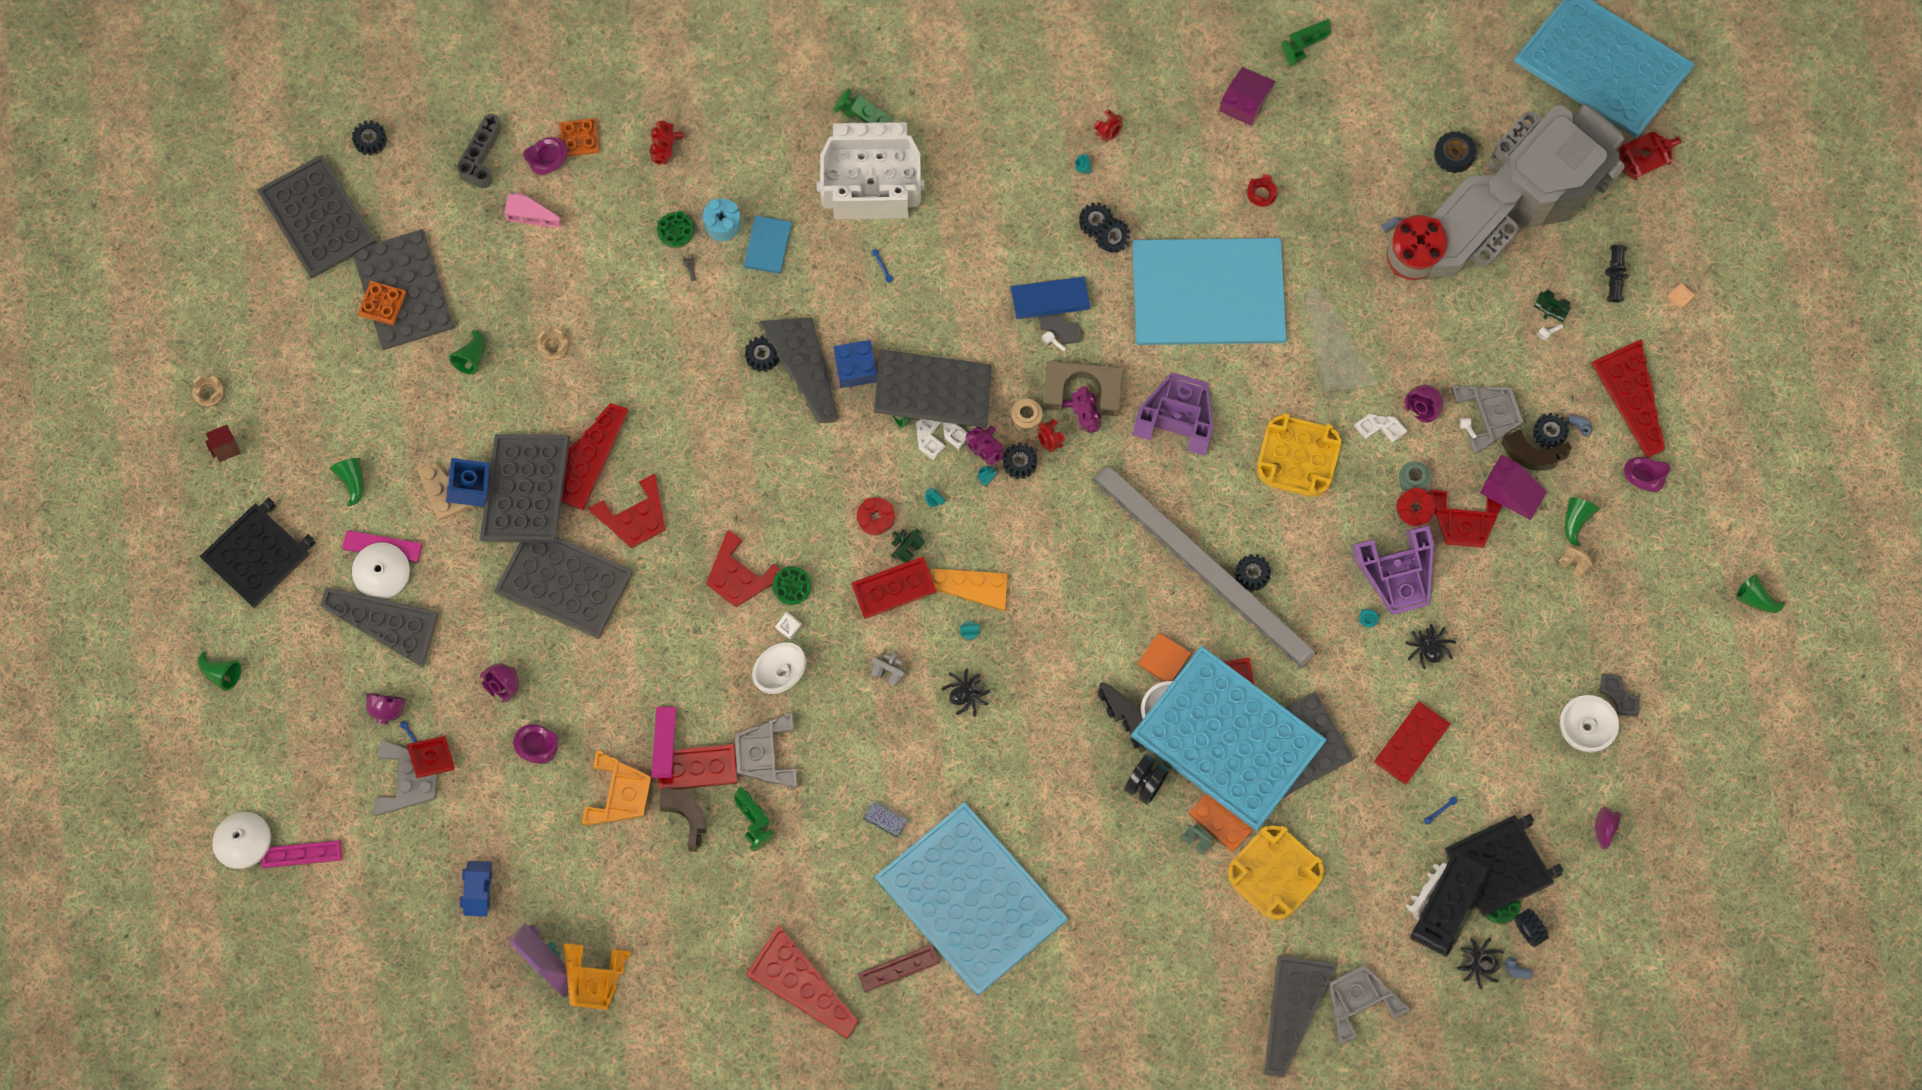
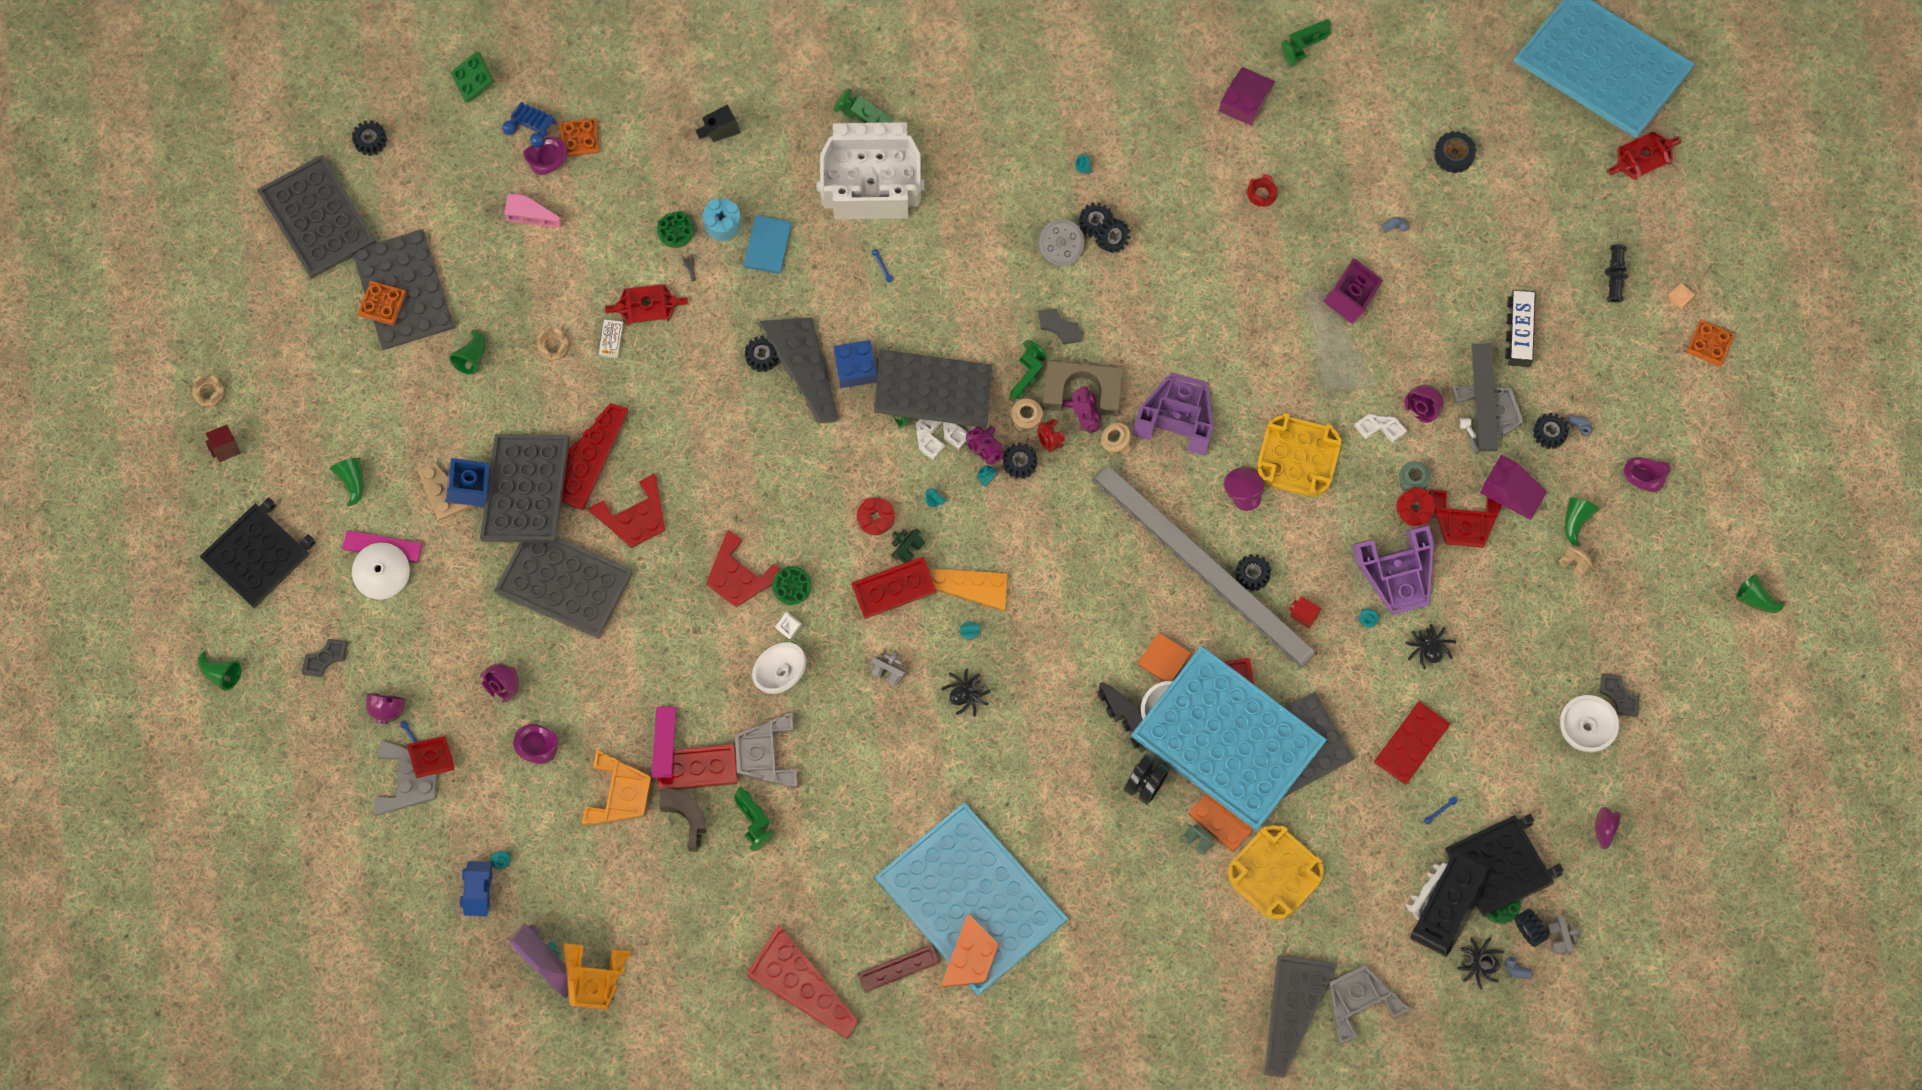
(248, 847): white dish -> none
(302, 854): dark pink tile -> none
(317, 663): none -> dark grey tile
(393, 624): dark grey wing -> none
(472, 77): none -> green plate
(481, 148): dark grey beam -> none
(500, 859): none -> teal plate
(531, 119): none -> blue gear
(611, 338): none -> white tile
(633, 311): none -> red plate
(662, 142): red brick -> none
(719, 125): none -> black torso
(885, 819): clear blue tile -> none
(971, 956): none -> orange wing
(1029, 360): none -> green piece
(1049, 337): white hand -> none
(1050, 297): blue tile -> none
(1061, 242): none -> light grey shield
(1111, 128): red piece -> none
(1122, 444): none -> tan piece
(1208, 291): medium azure tile -> none
(1244, 487): none -> magenta piece
(1304, 612): none -> red brick
(1353, 291): none -> magenta slope
(1484, 397): none -> dark grey tile
(1520, 328): none -> brick
(1530, 457): dark brown arch -> none
(1541, 181): light grey piece -> none
(1544, 333): white hand -> none
(1551, 306): dark green hips -> none
(1564, 944): none -> light grey hips
(1630, 388): red wing -> none
(1710, 343): none -> orange tile

